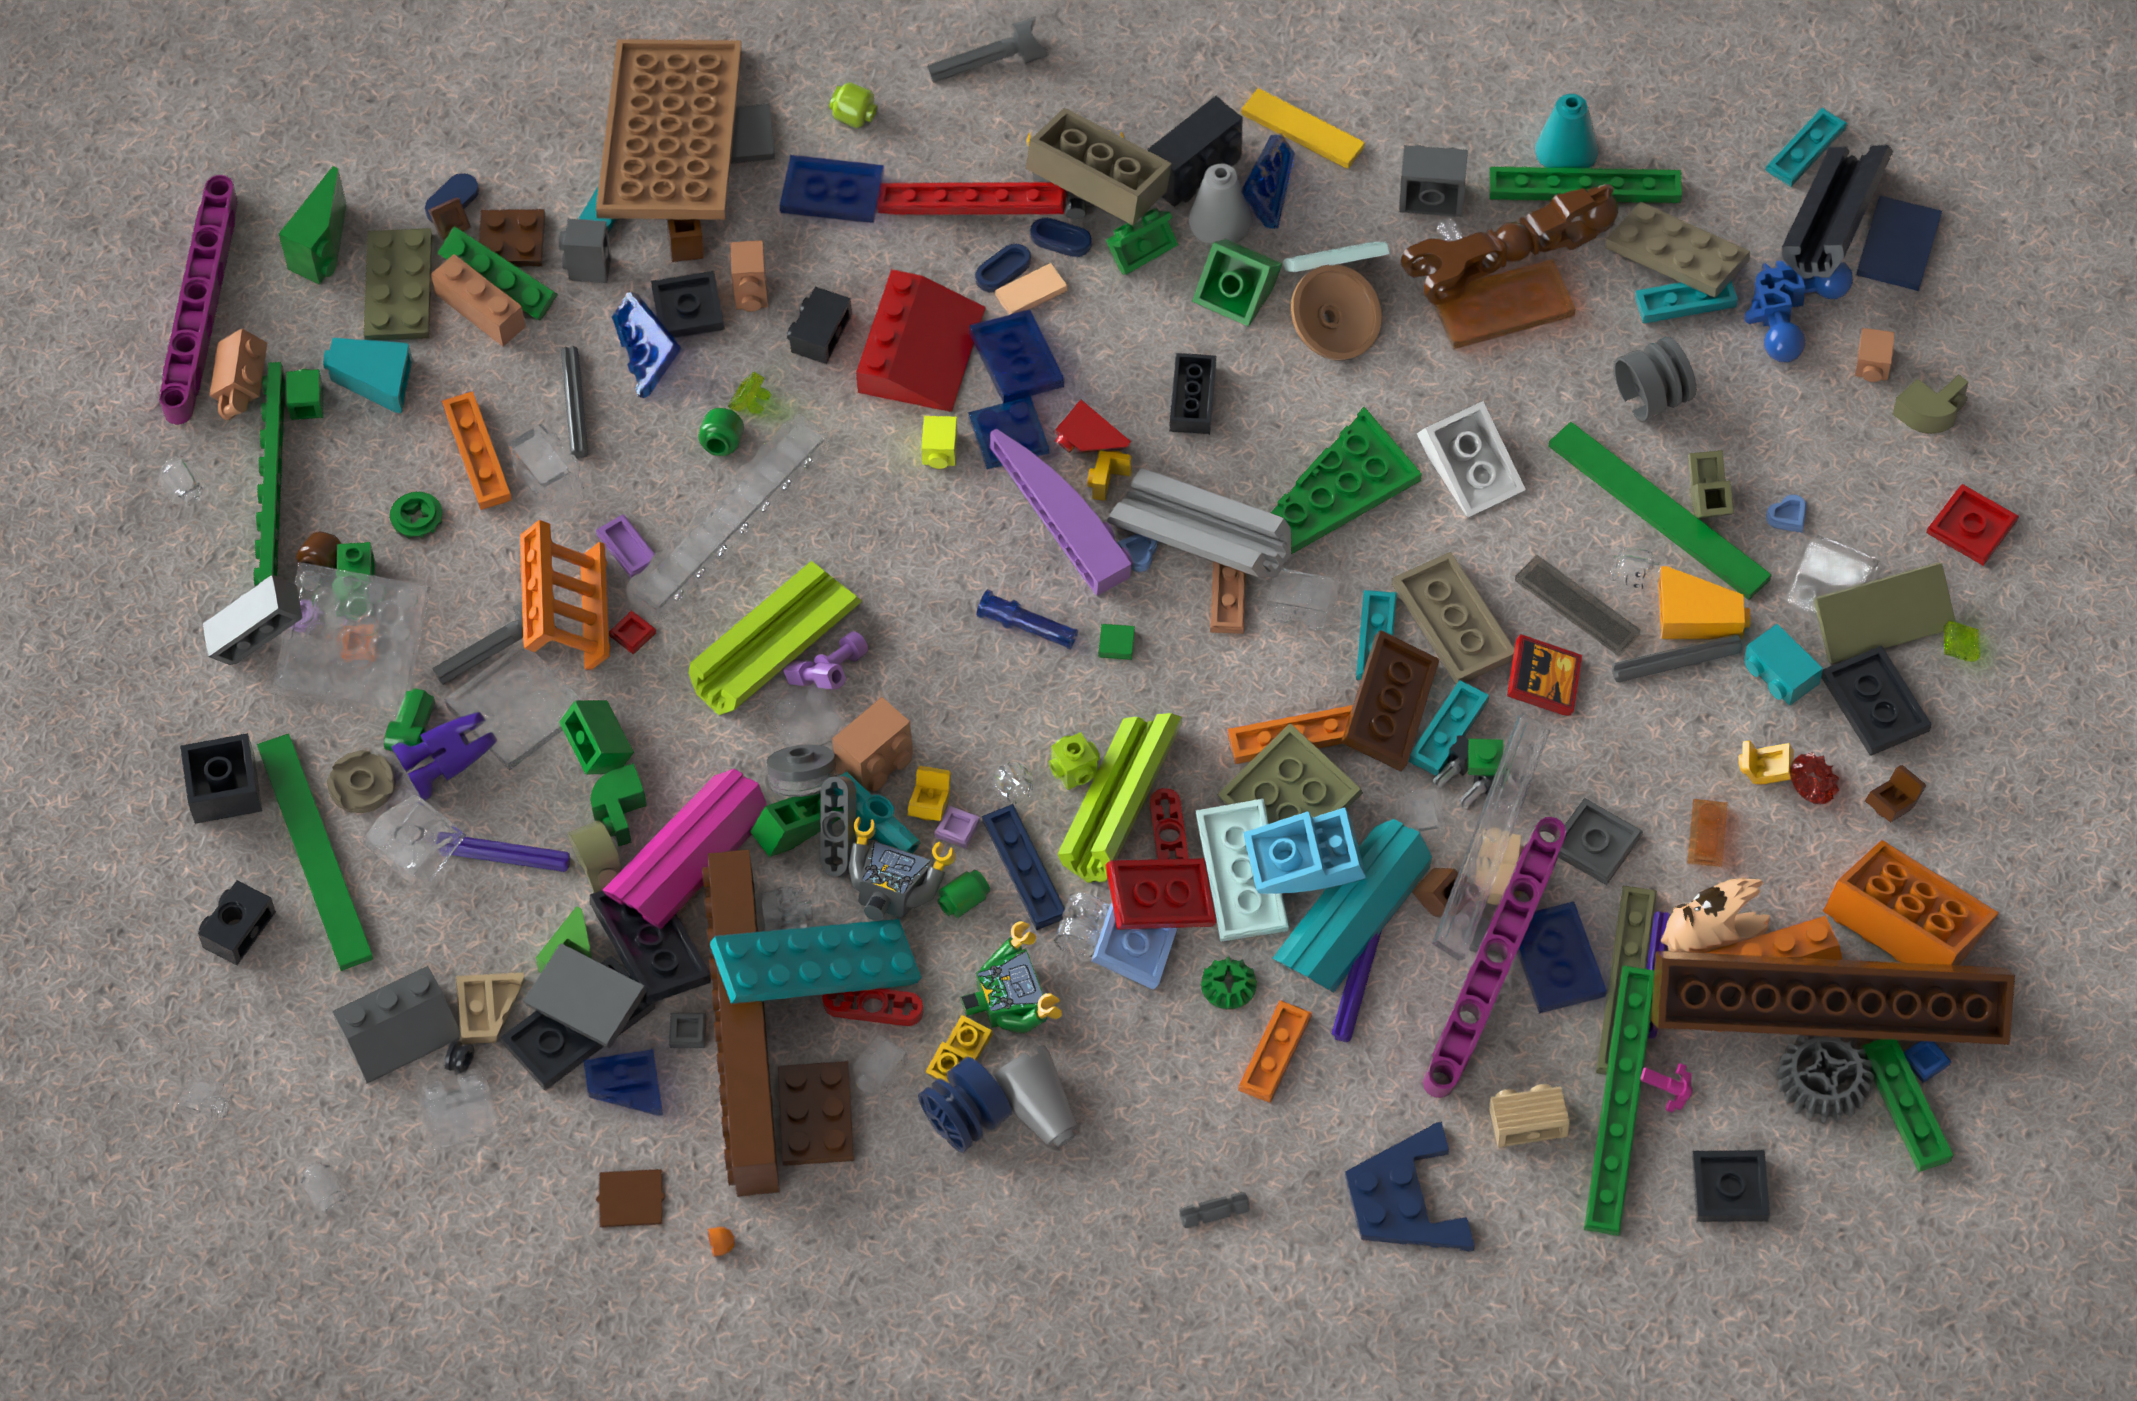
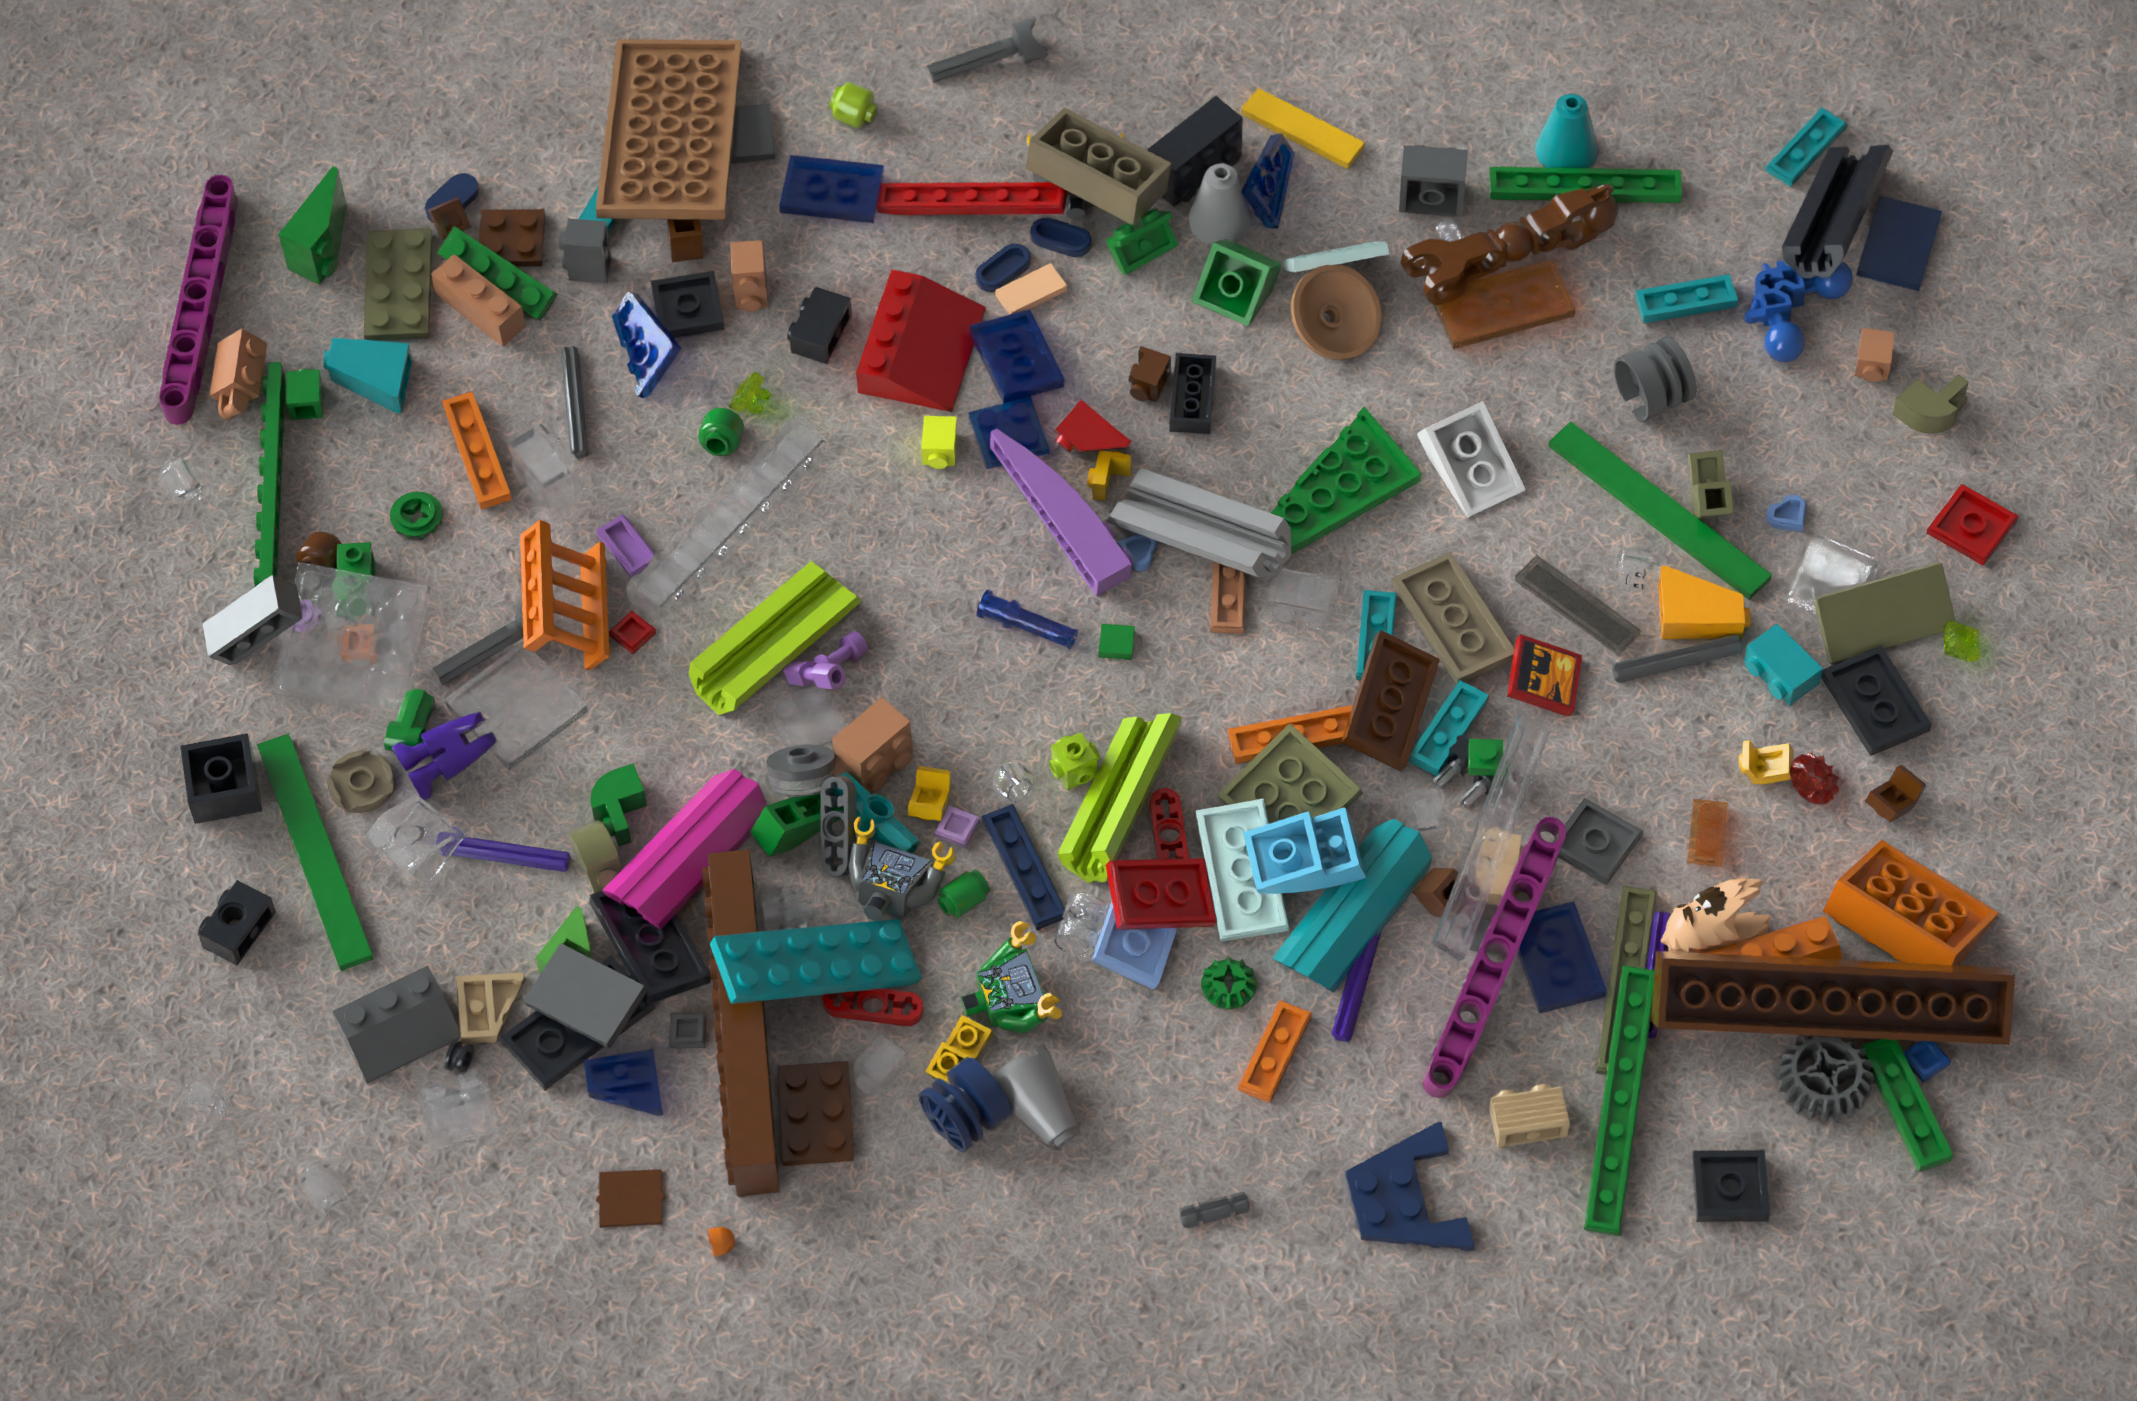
(596, 736): green brick -> none
(1149, 374): none -> reddish brown brick
(1678, 249): dark tan plate -> none
(1681, 1090): dark pink piece -> none

